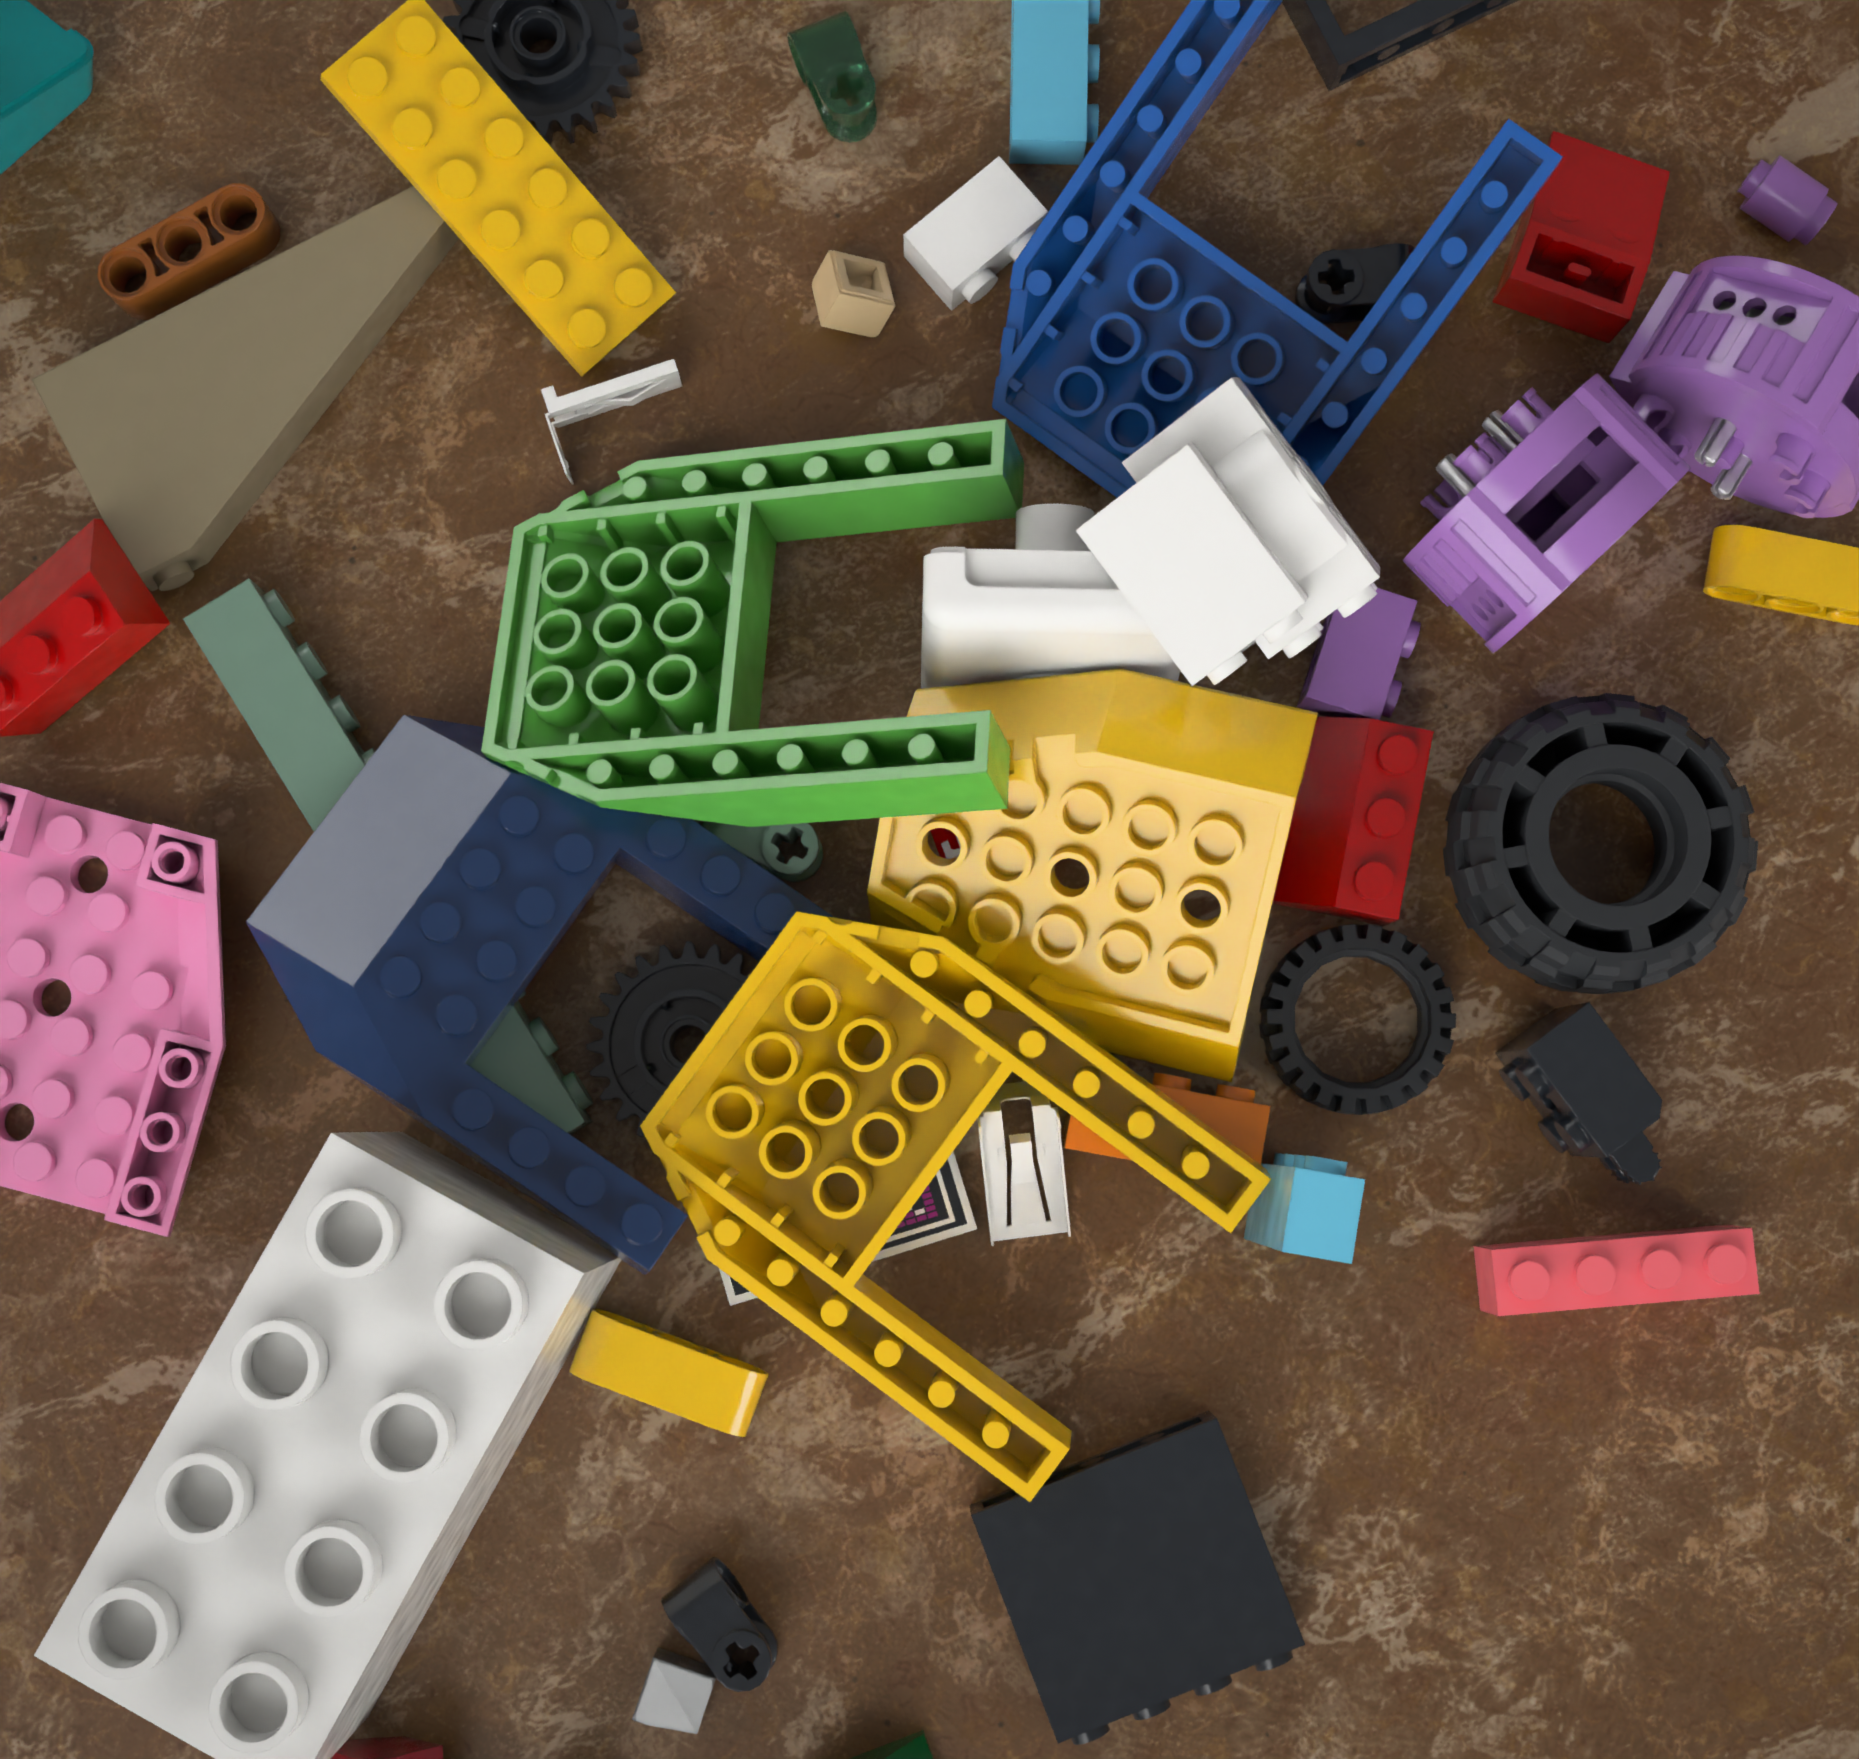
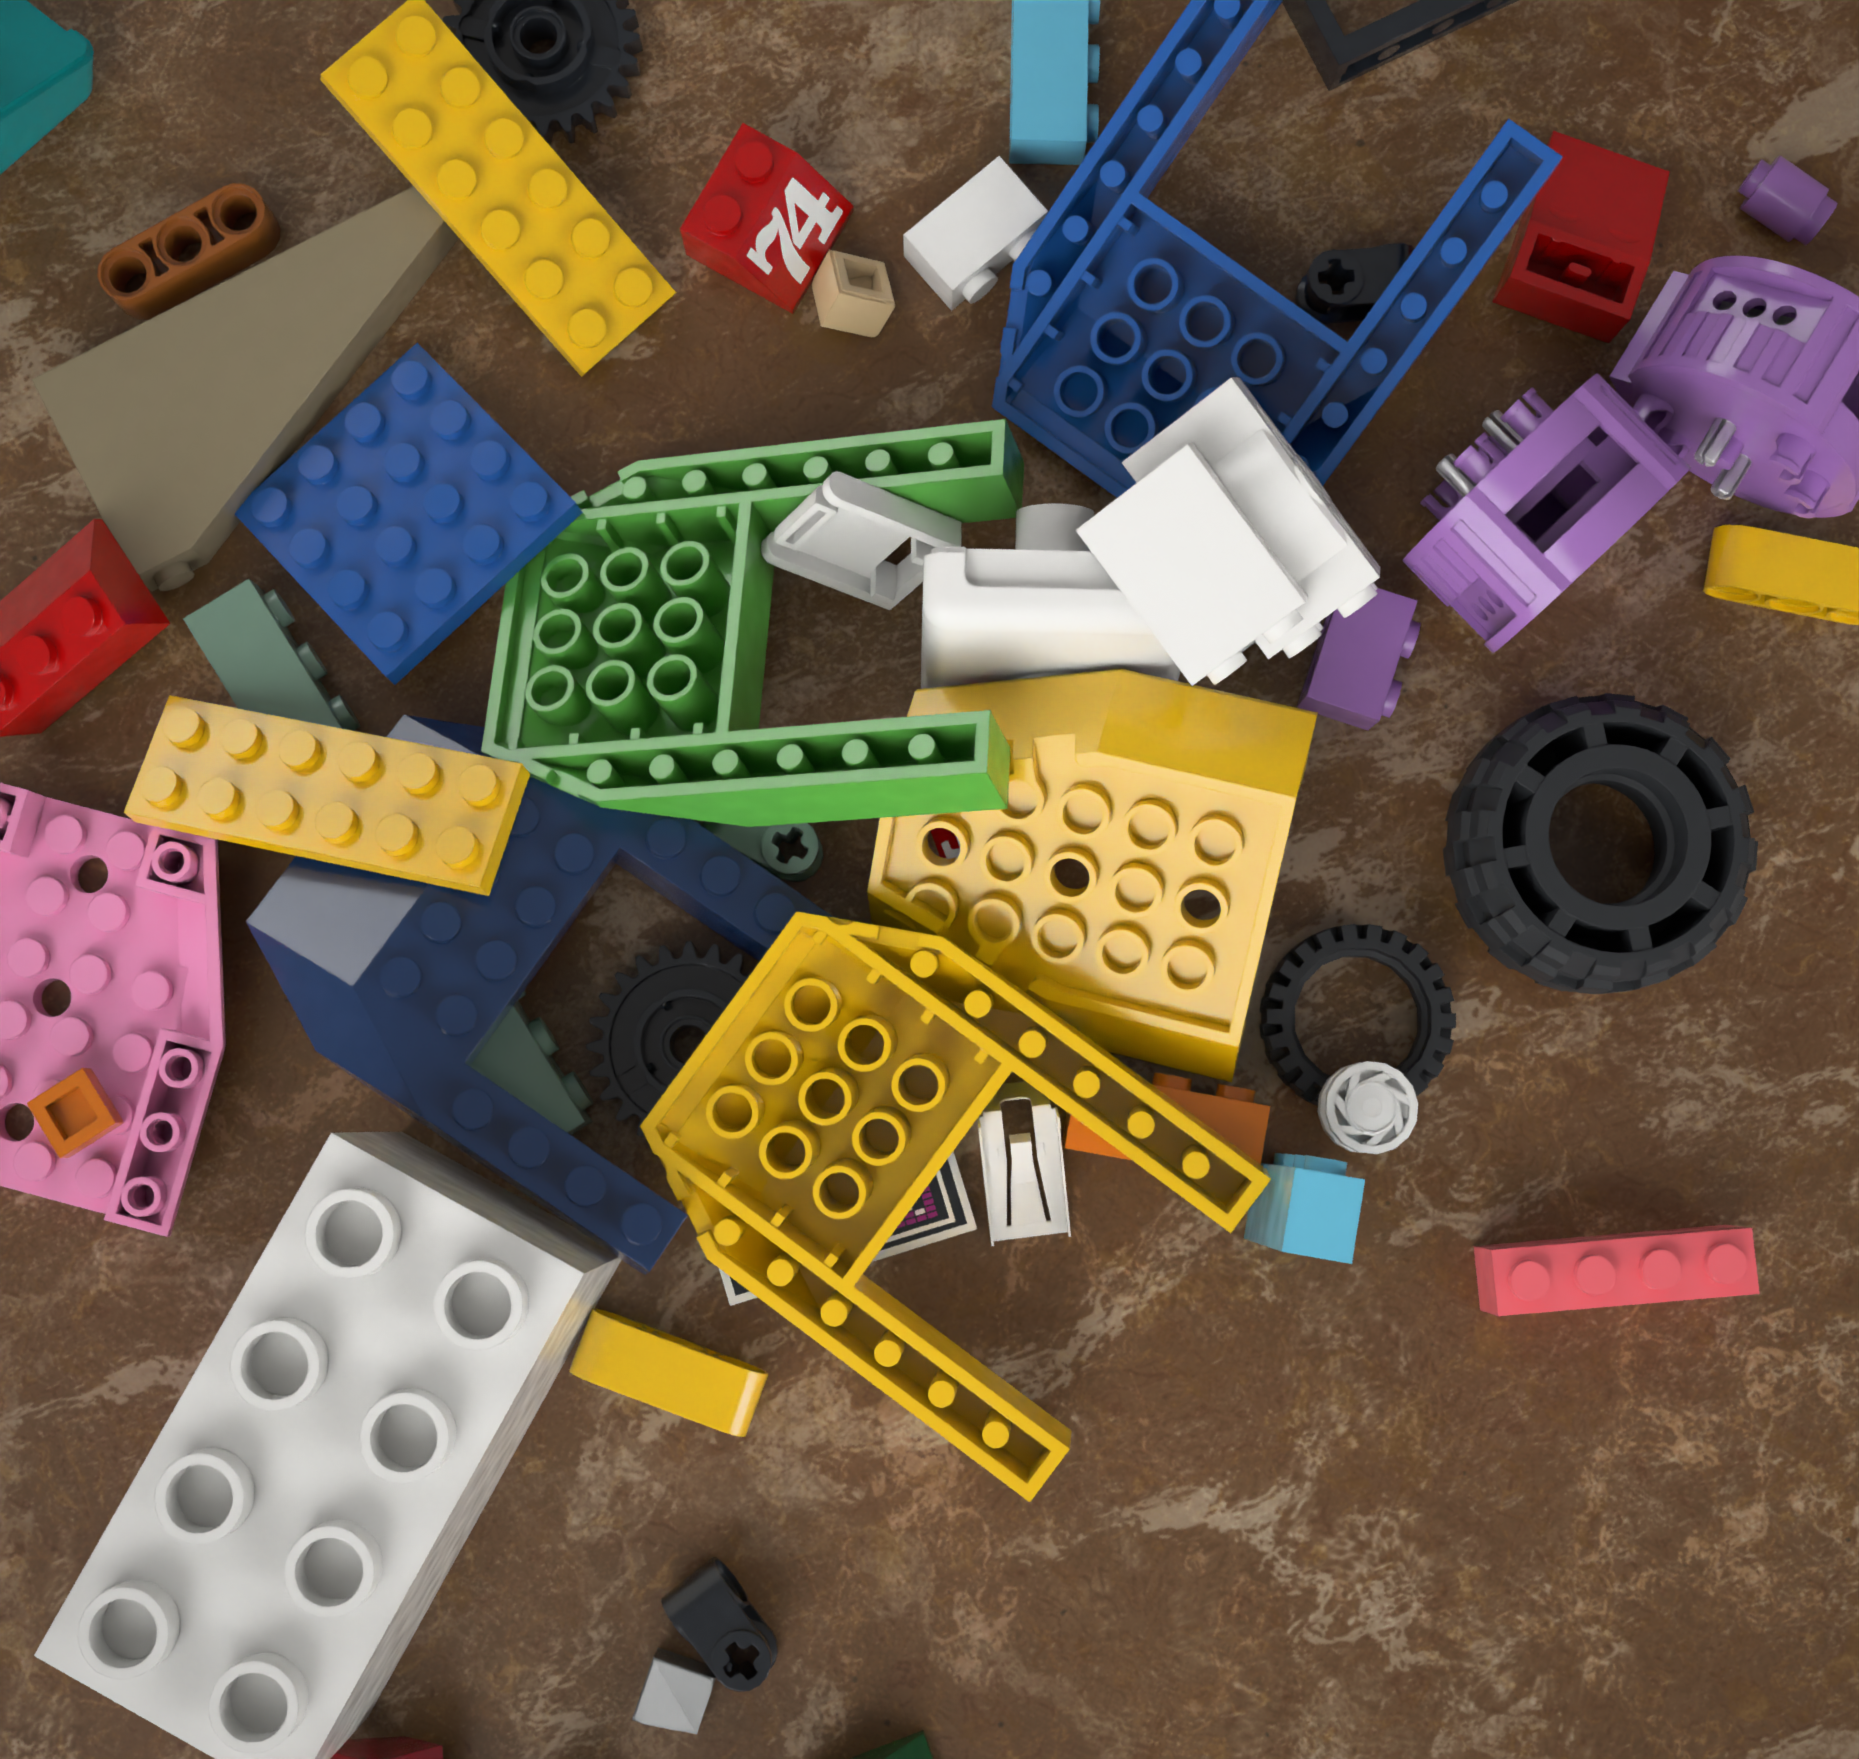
(75, 1113): none -> orange tile
(329, 794): none -> yellow plate
(407, 513): none -> blue plate
(606, 396): white piece -> none
(765, 219): none -> red slope
(835, 71): clear green piece -> none
(848, 532): none -> white container
(1137, 1579): black panel -> none
(1355, 819): red slope -> none
(1368, 1107): none -> white wheel
(1585, 1090): black hinge -> none

